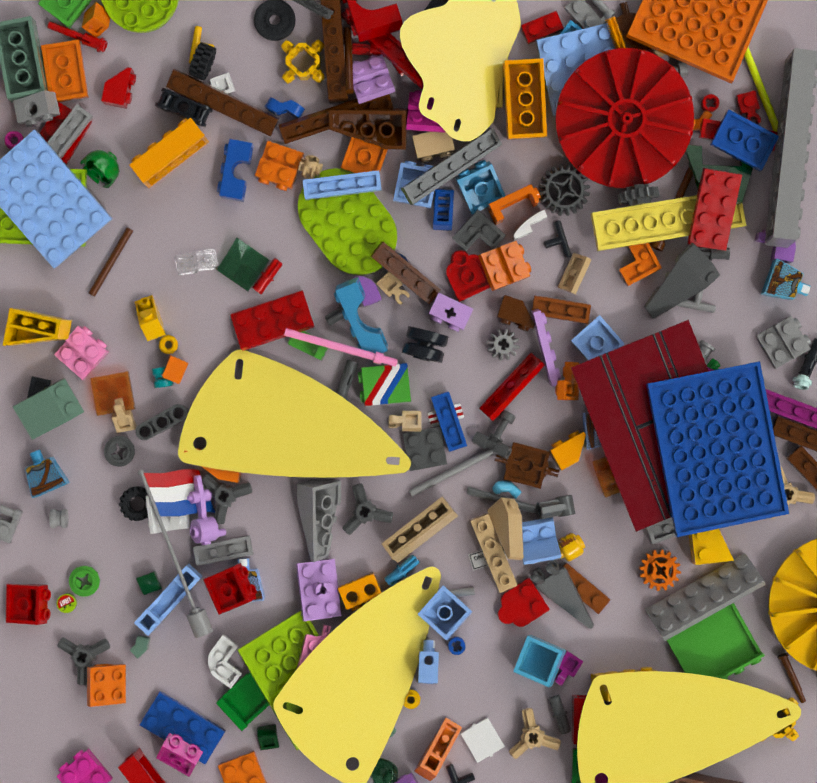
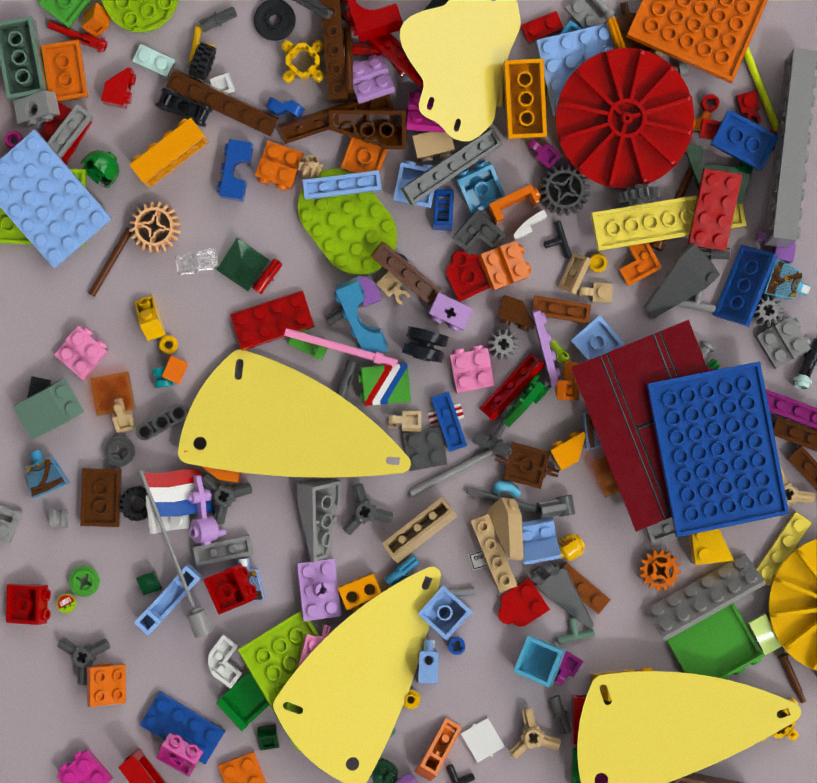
(34, 327): yellow wedge -> none
(101, 497): none -> reddish brown plate
(141, 646): sand green piece -> none
(154, 61): none -> light aqua plate
(155, 219): none -> light nougat gear
(217, 19): none -> dark grey axle
(471, 369): none -> bright pink plate
(534, 393): none -> green plate
(545, 155): none -> magenta plate
(561, 355): none -> lime arm
(575, 634): none -> sand green piece
(598, 263): none -> yellow tile
(600, 292): none -> tan plate
(745, 285): none -> blue plate
(764, 634): none -> yellowish green slope
(773, 308): none -> light grey gear
(782, 546): none -> light yellow plate

